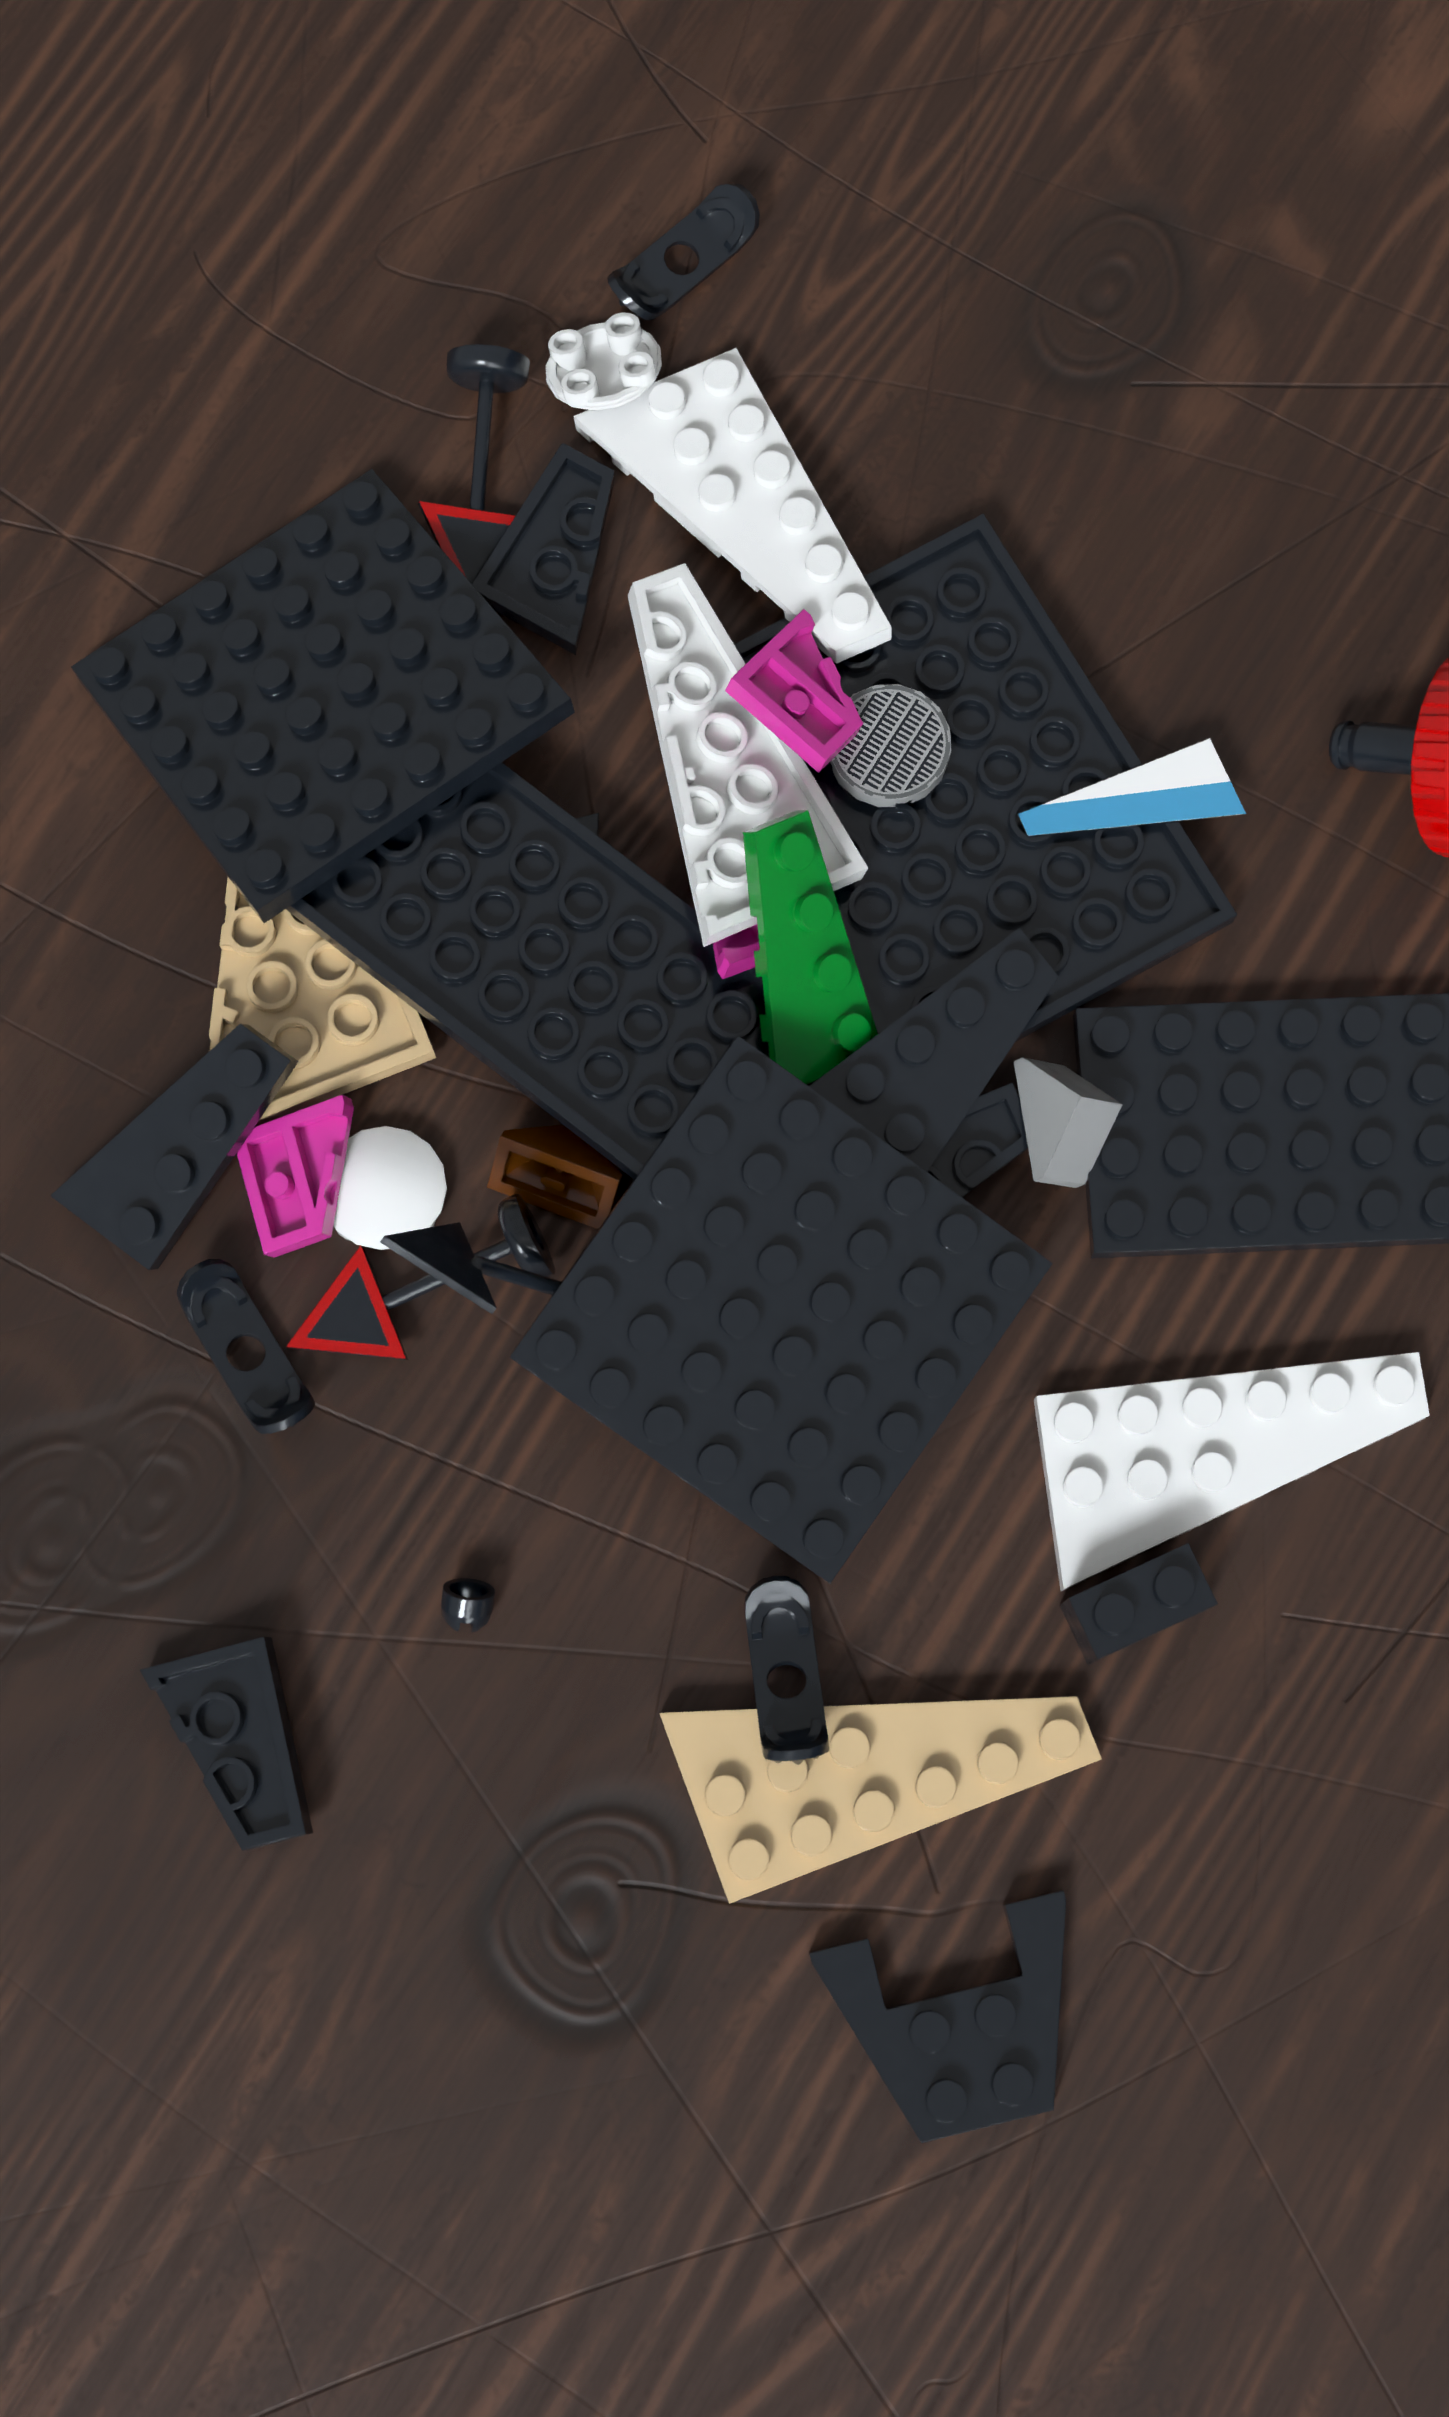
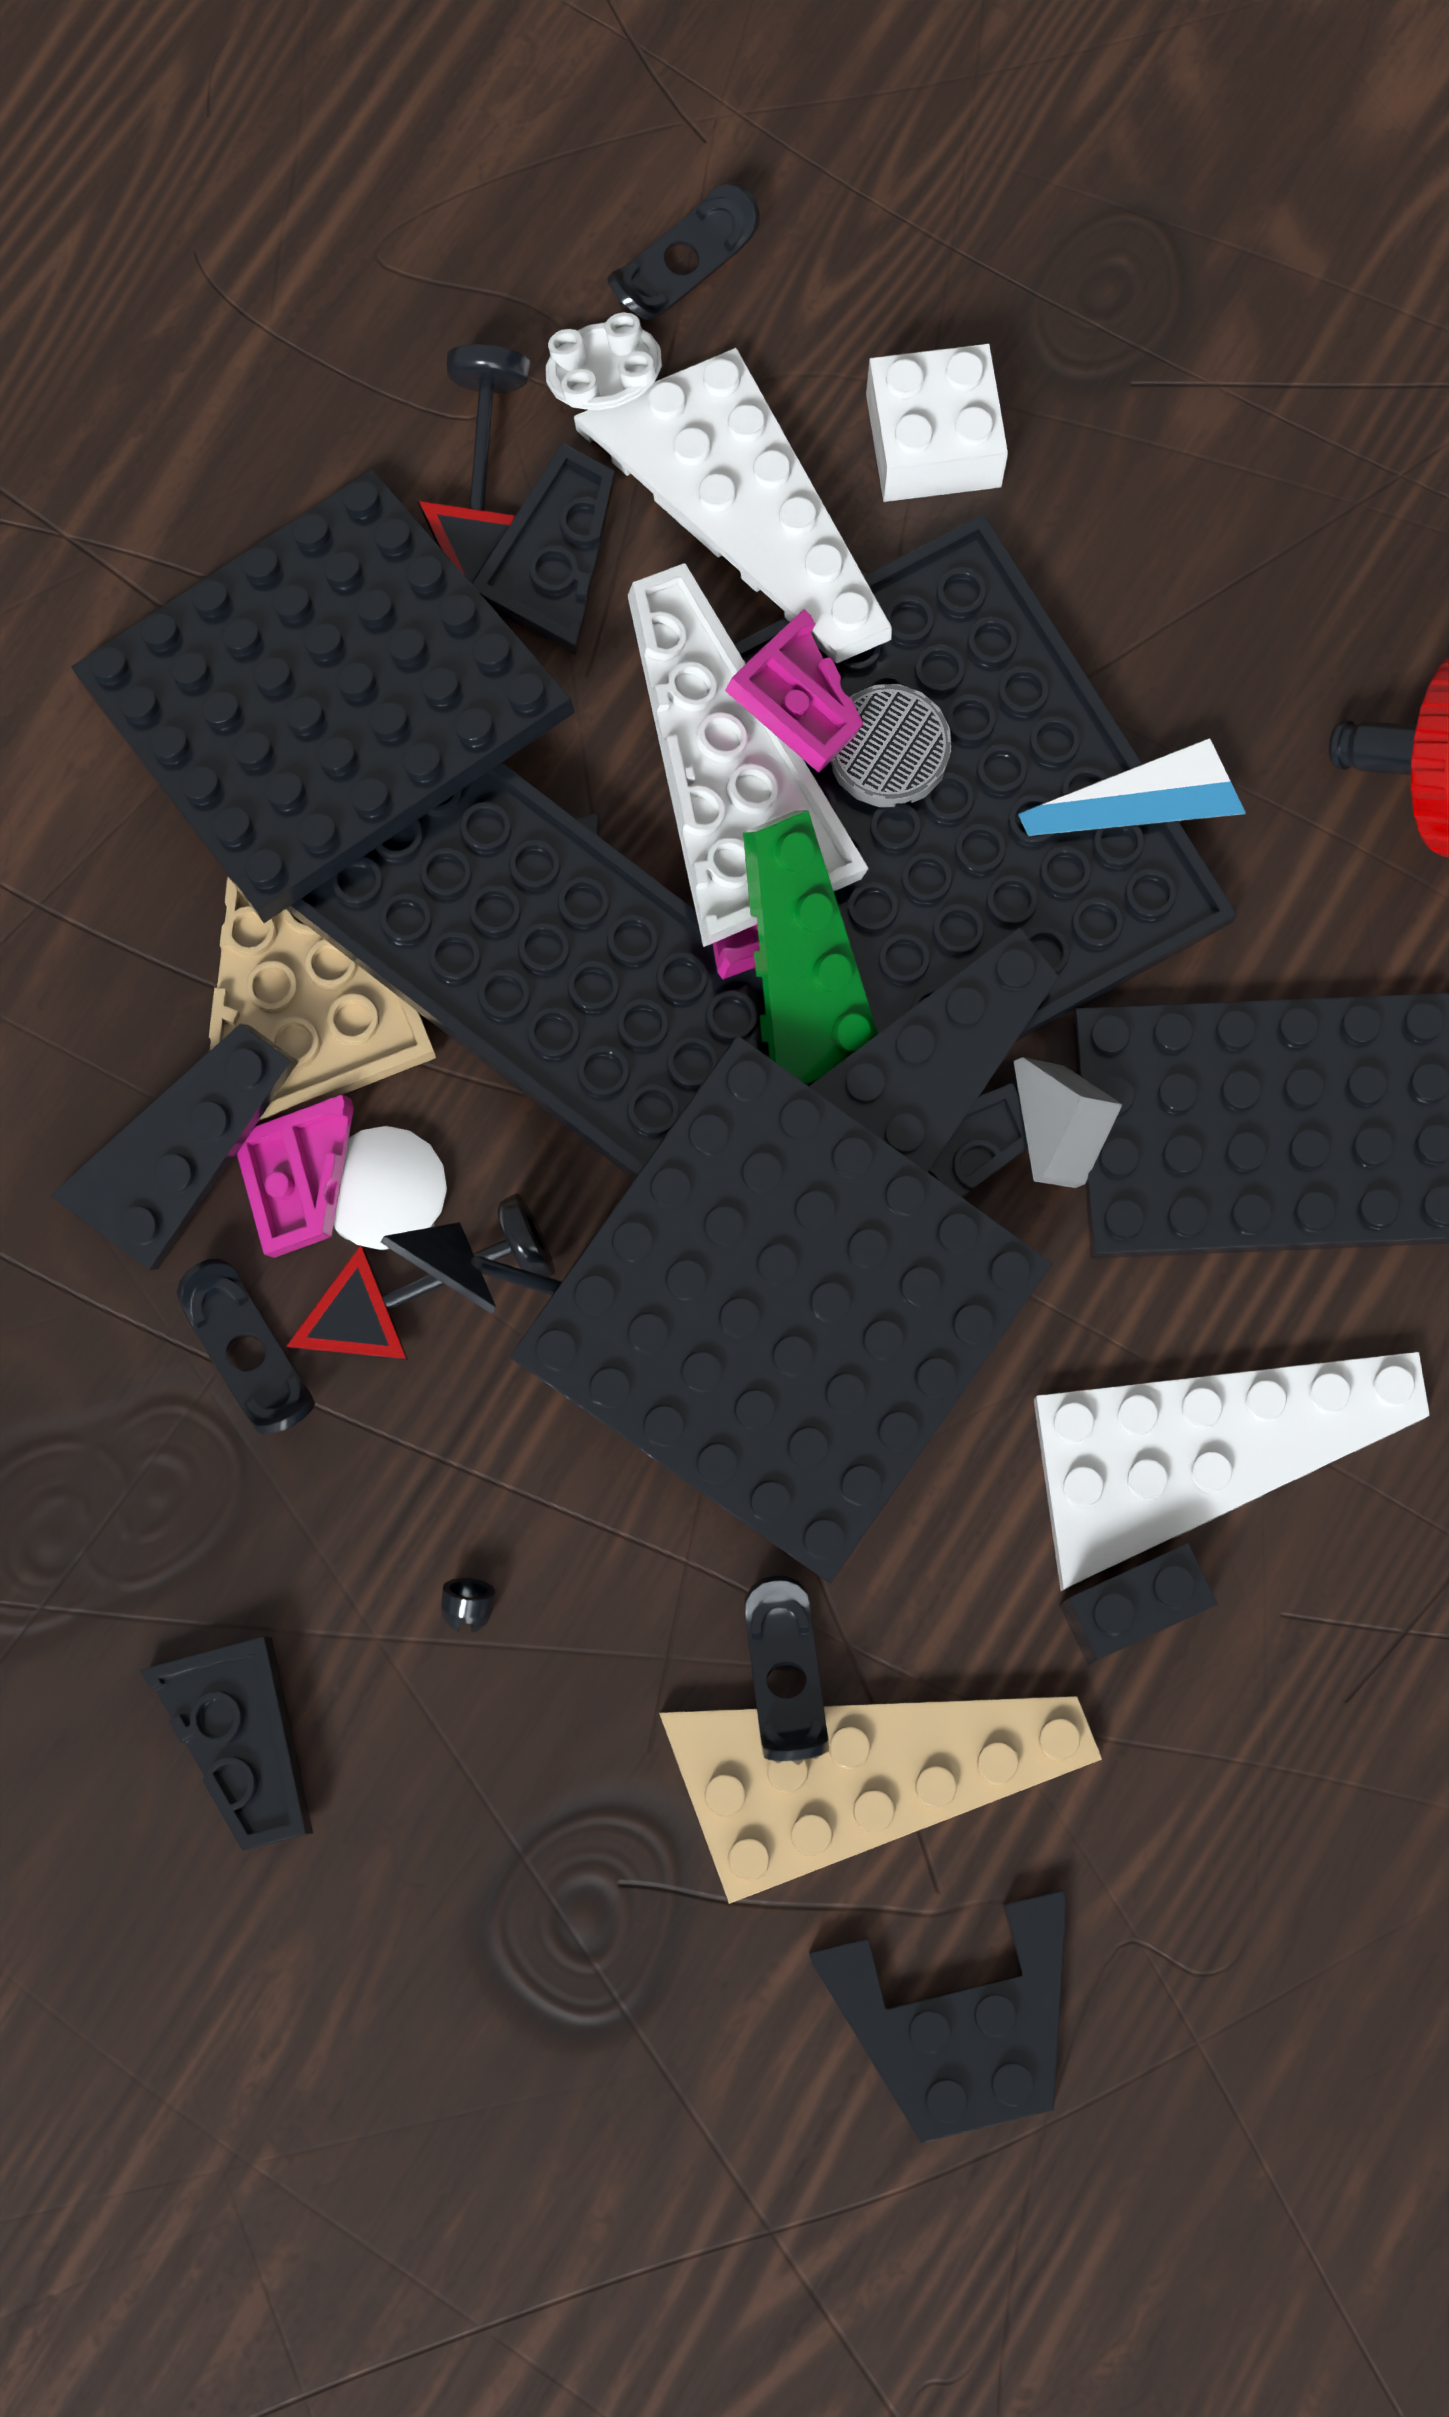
(556, 1173): reddish brown slope -> none
(936, 422): none -> white brick

